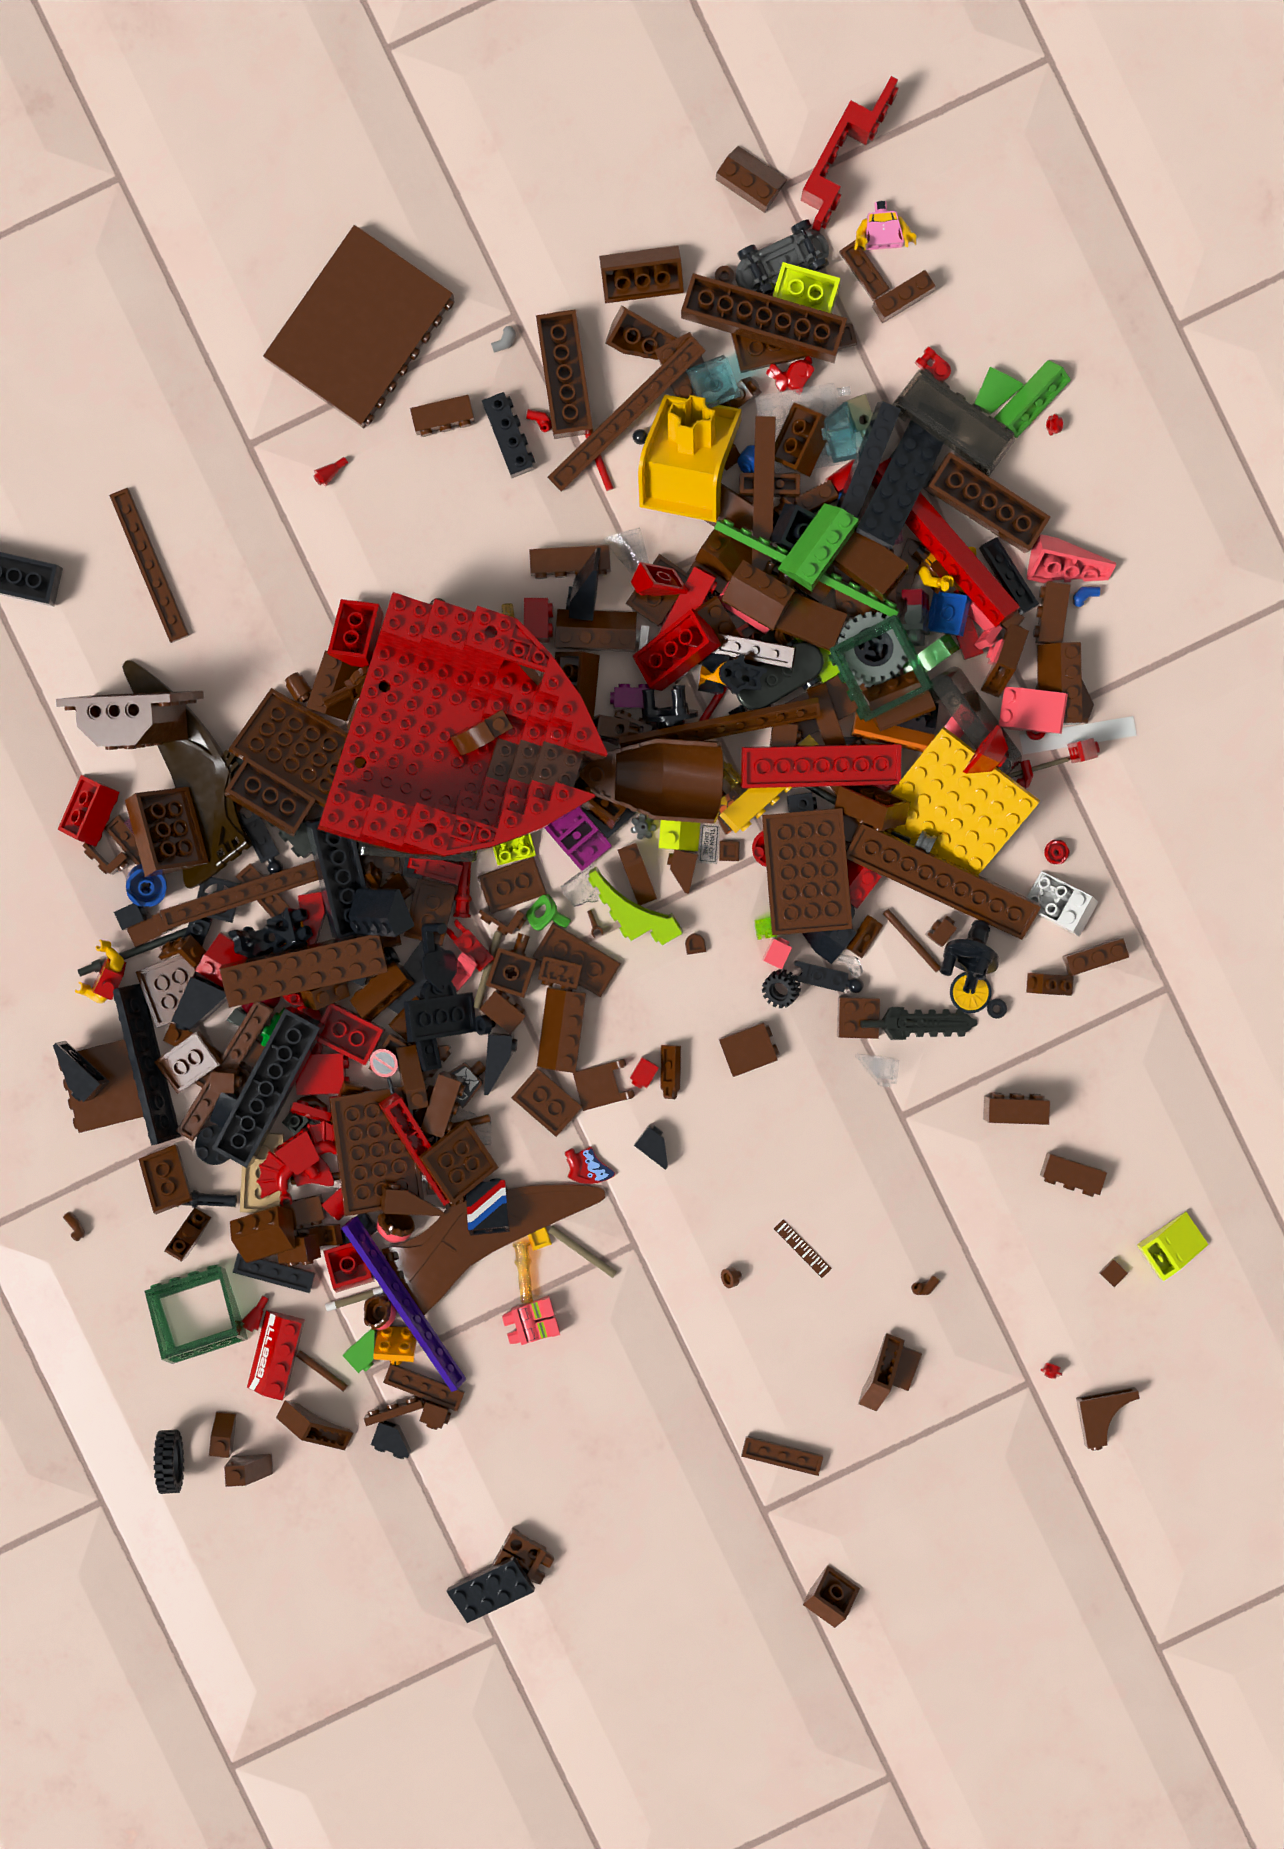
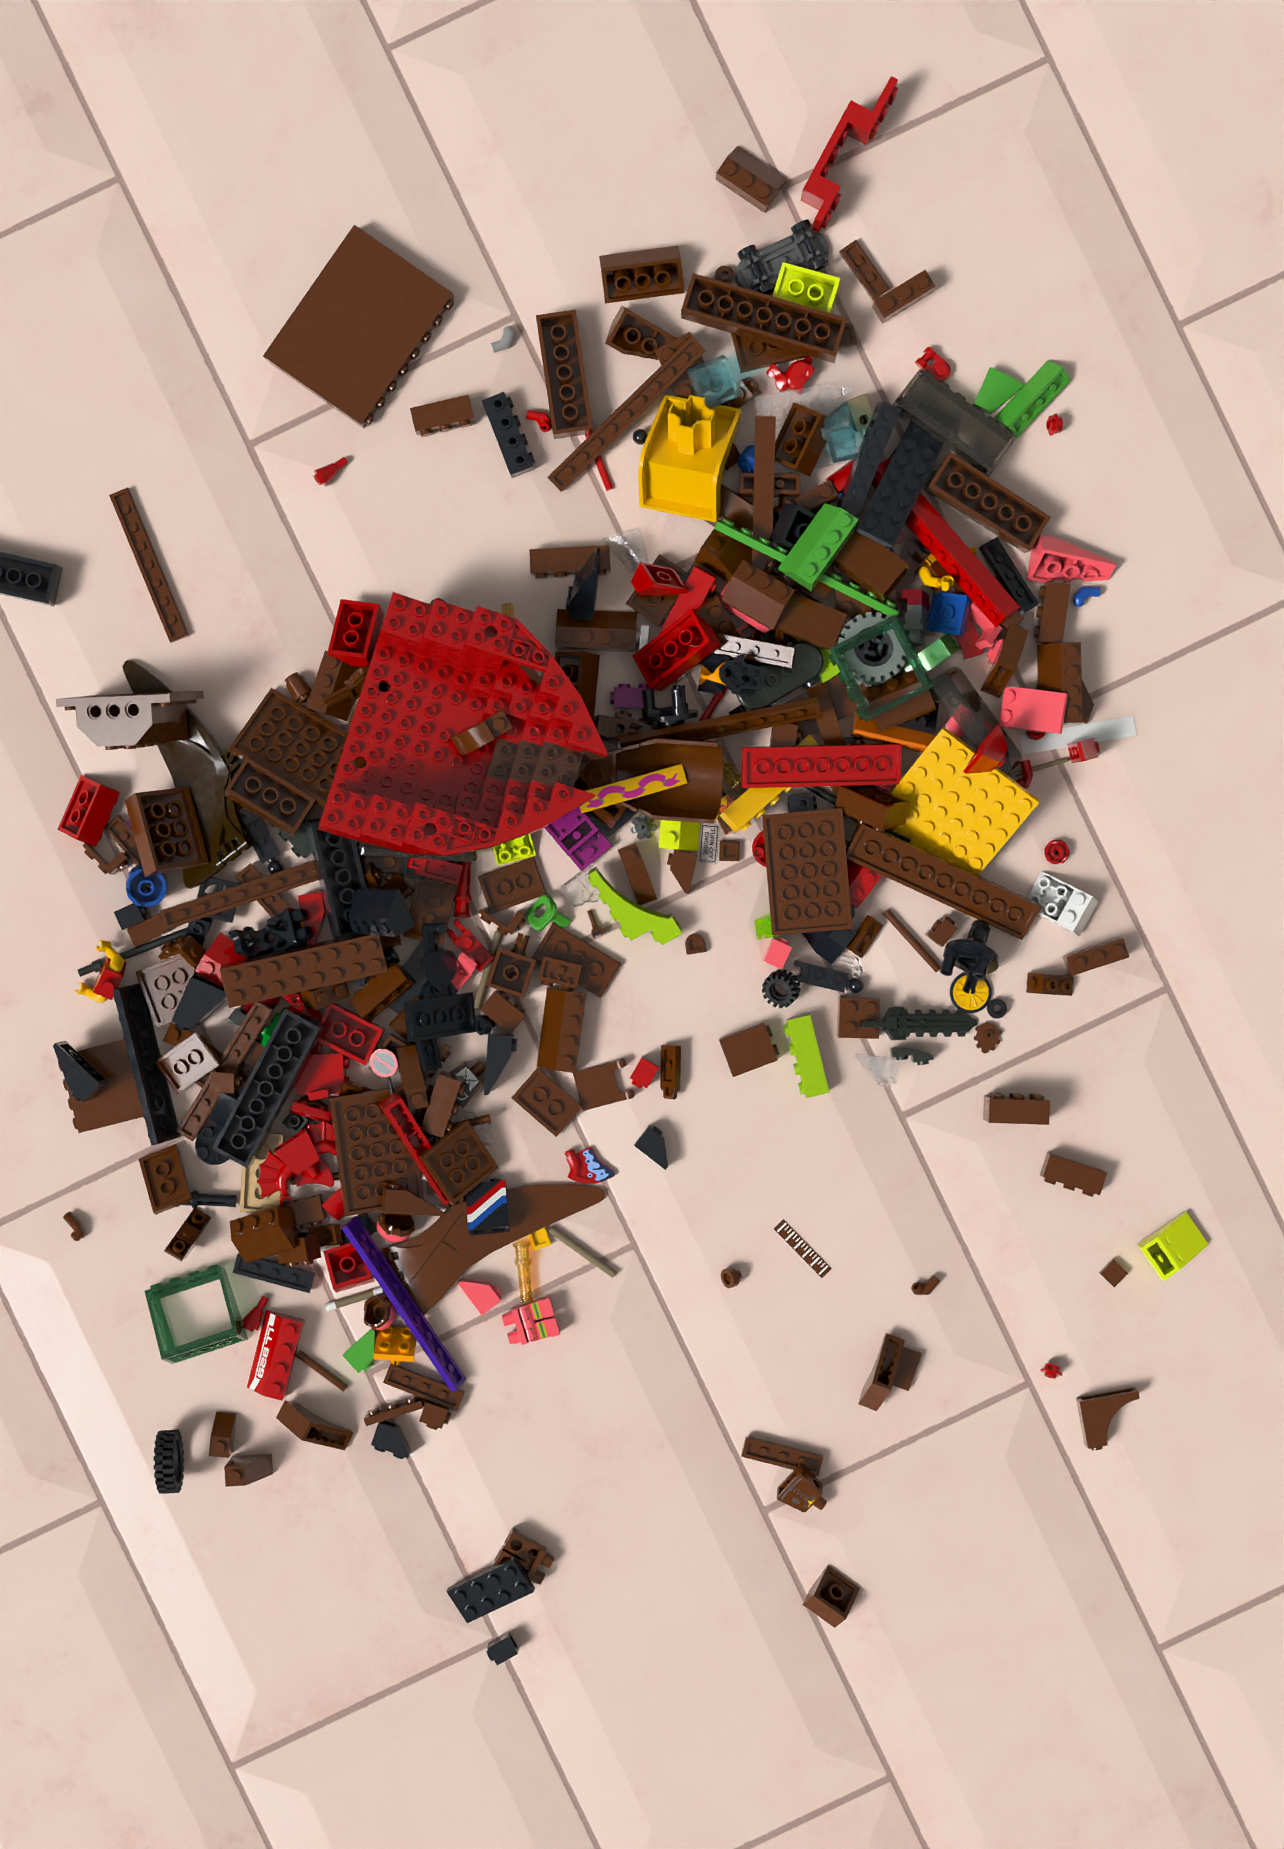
(319, 1094): none -> red tile
(481, 1294): none -> coral slope
(502, 1648): none -> black brick
(537, 618): red brick -> none
(635, 787): none -> yellow sticker
(801, 1490): none -> reddish brown torso
(807, 1056): none -> lime brick
(883, 230): torso -> none
(918, 1056): none -> pearl dark grey slope
(926, 841): dark grey wheel -> none
(987, 1037): none -> reddish brown piece

